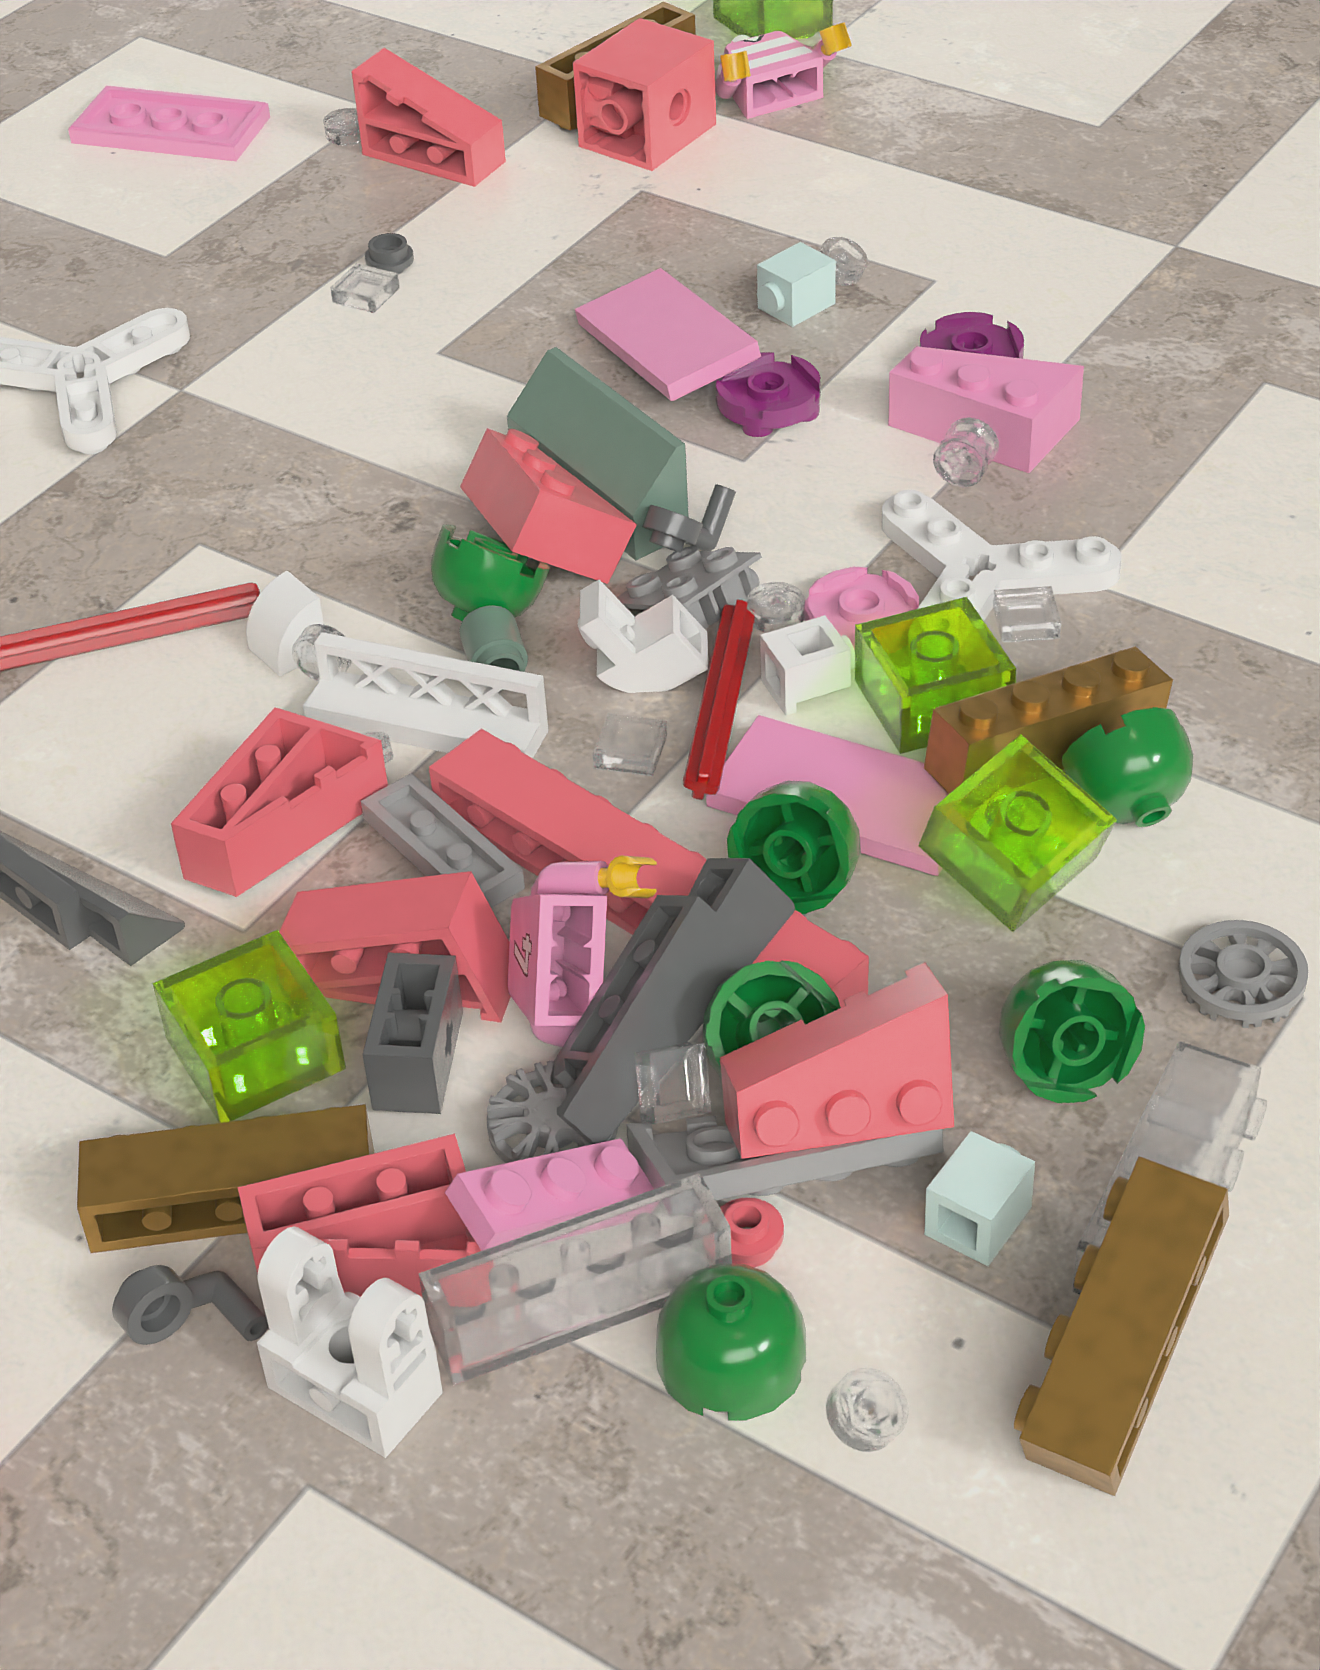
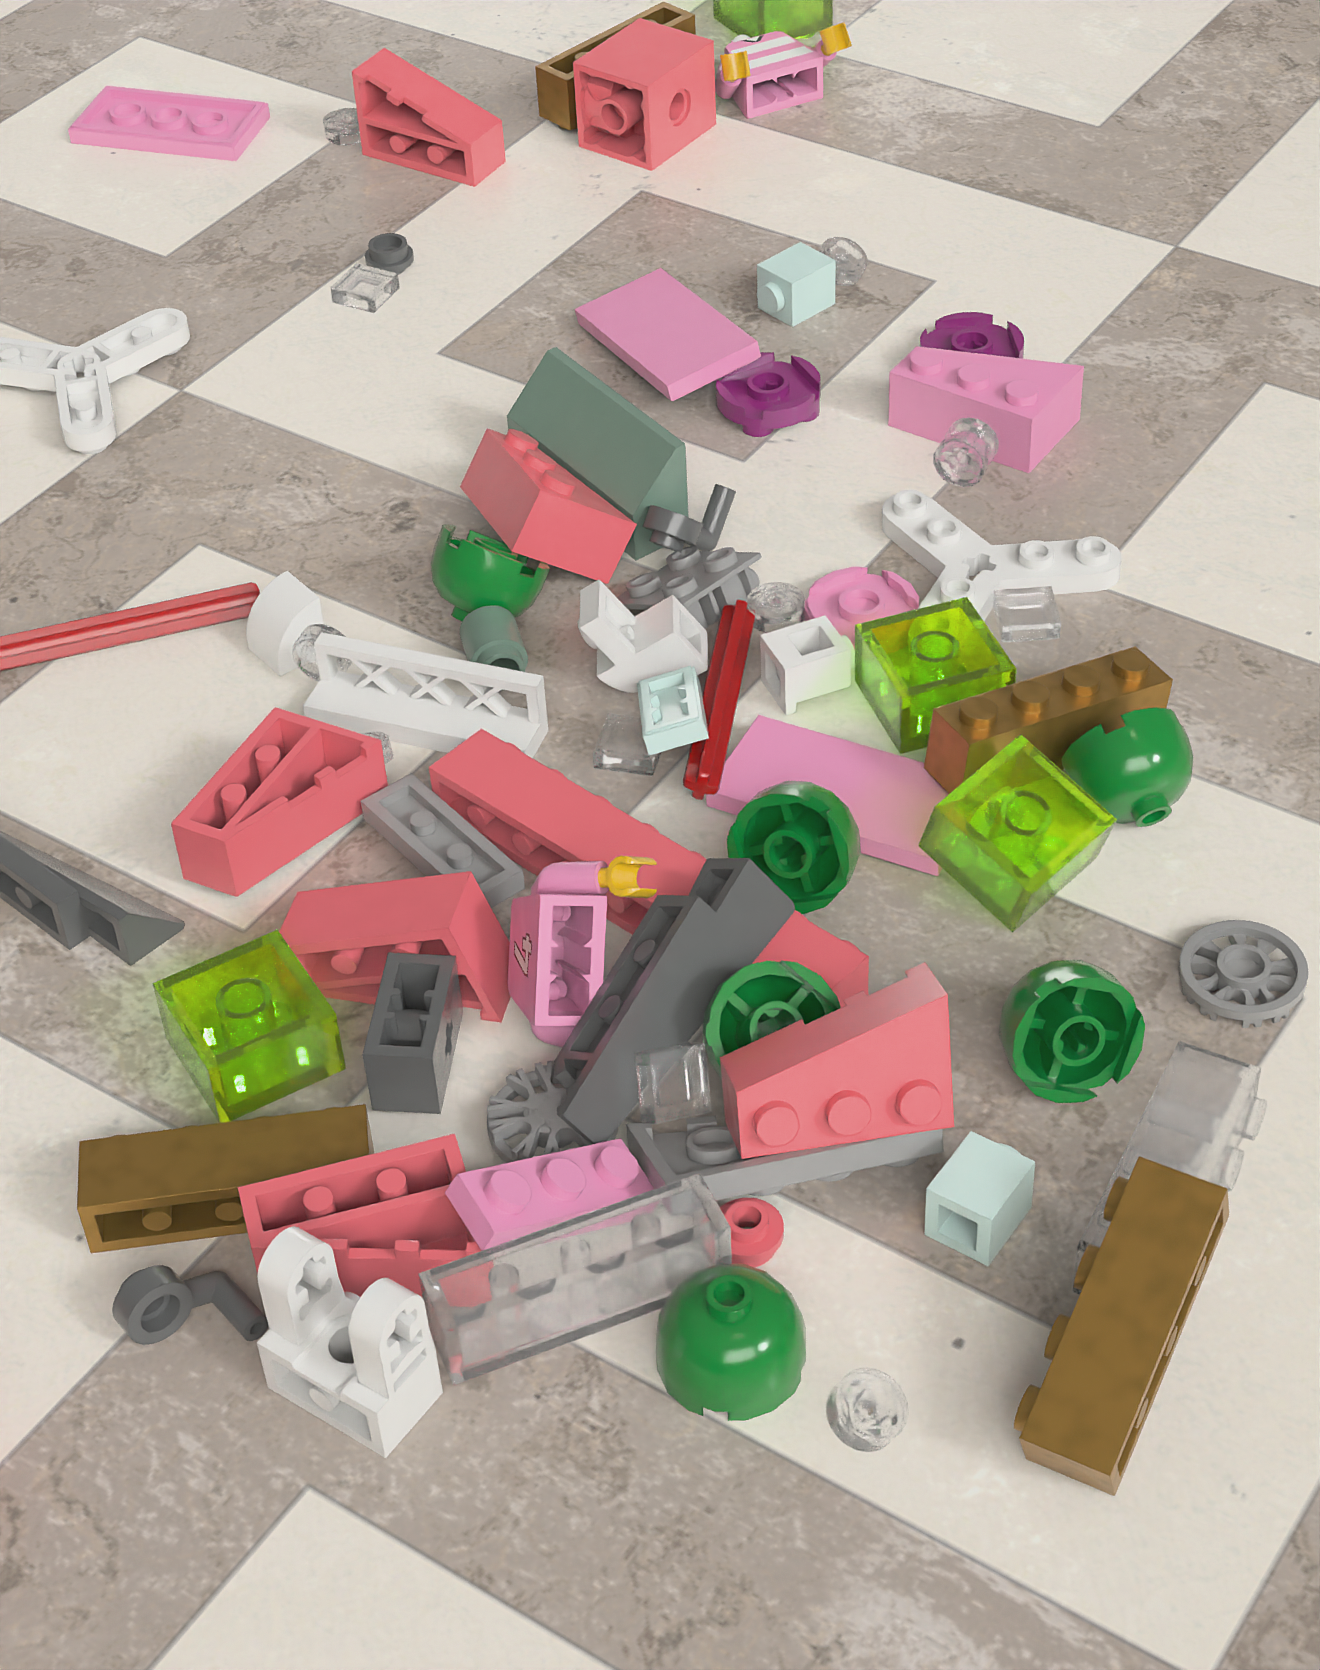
(672, 710): none -> light aqua plate

